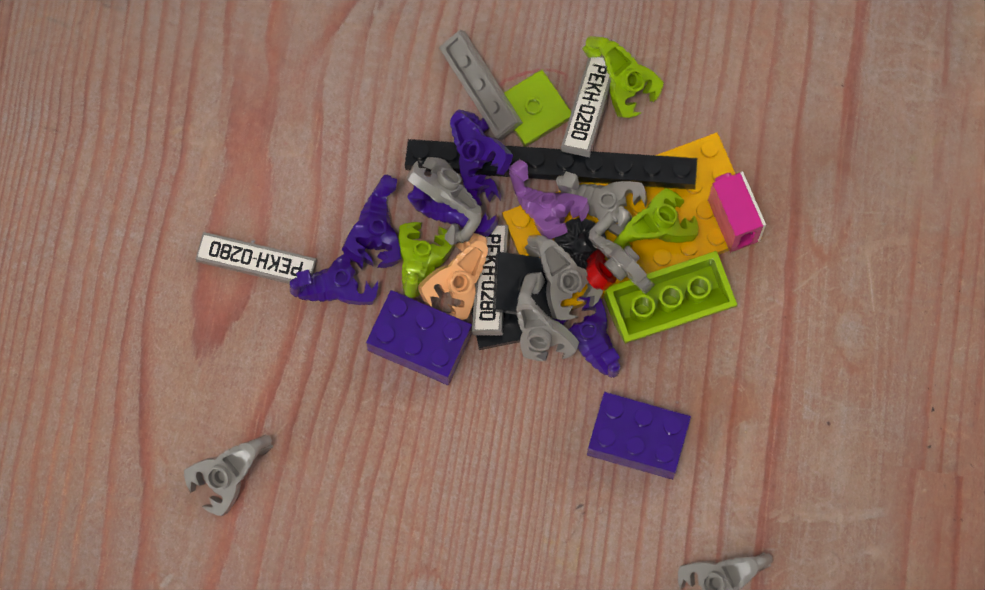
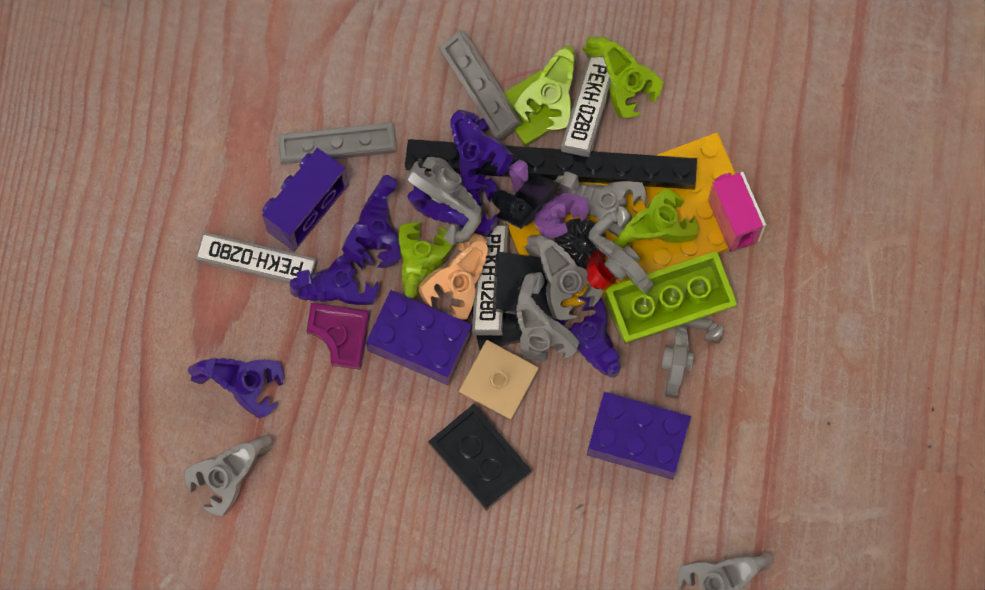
(241, 380): none -> dark purple animal
(304, 198): none -> dark purple brick
(338, 142): none -> light grey tile
(341, 331): none -> magenta tile
(480, 457): none -> black plate
(498, 380): none -> tan plate
(521, 208): none -> black hinge
(552, 89): none -> lime animal
(677, 358): none -> light grey animal

